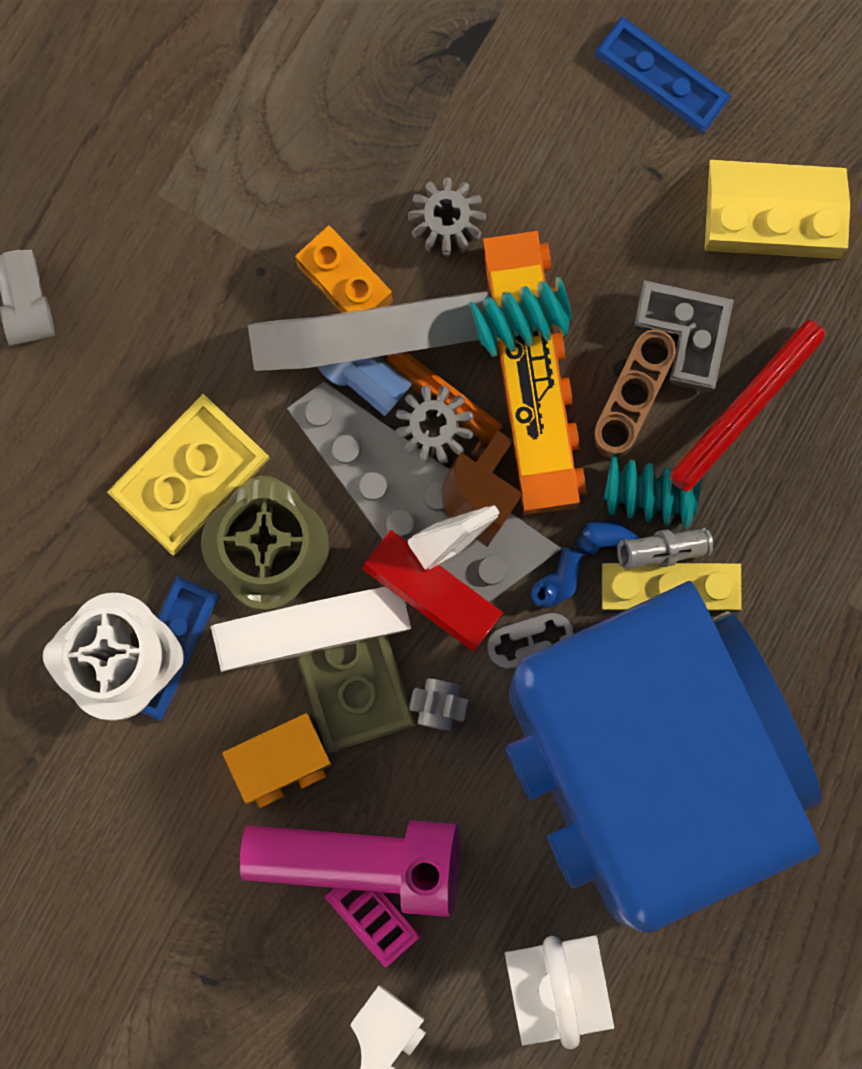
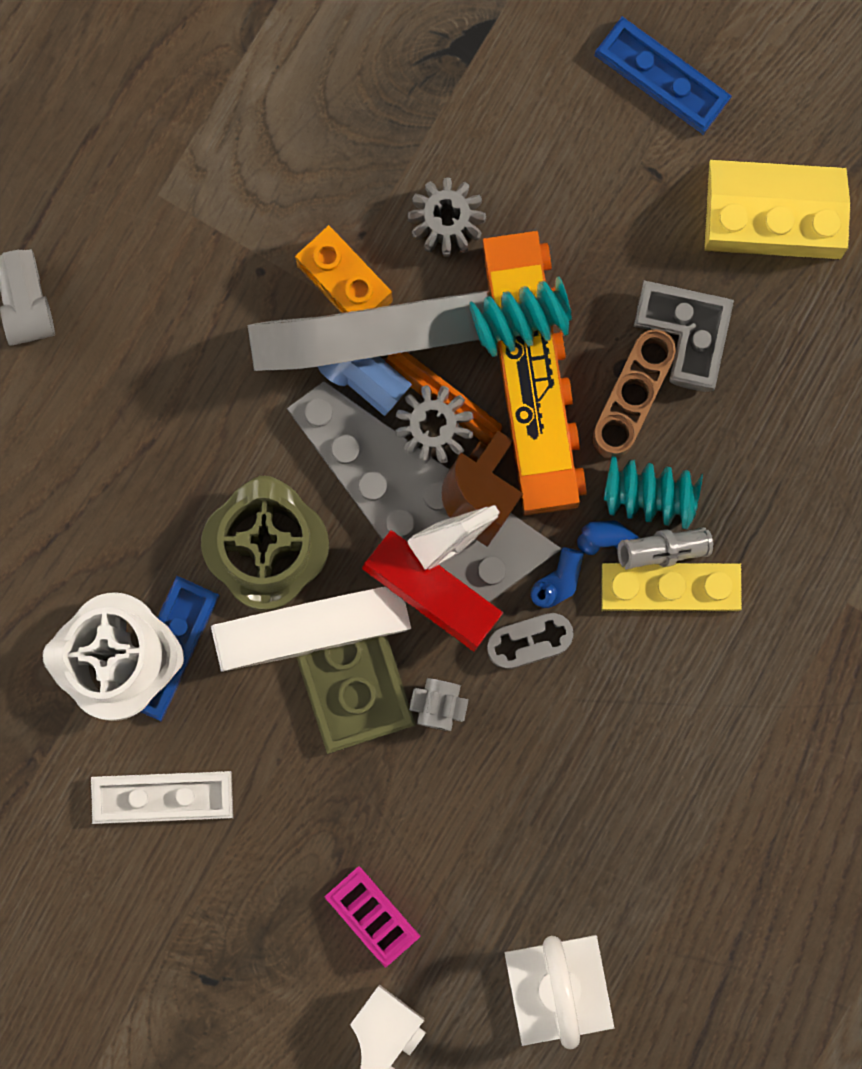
(162, 797): none -> white tile
(188, 475): light yellow tile -> none
(277, 760): light orange brick -> none
(360, 862): dark pink piece -> none
(664, 759): blue piece -> none
(747, 406): red axle -> none

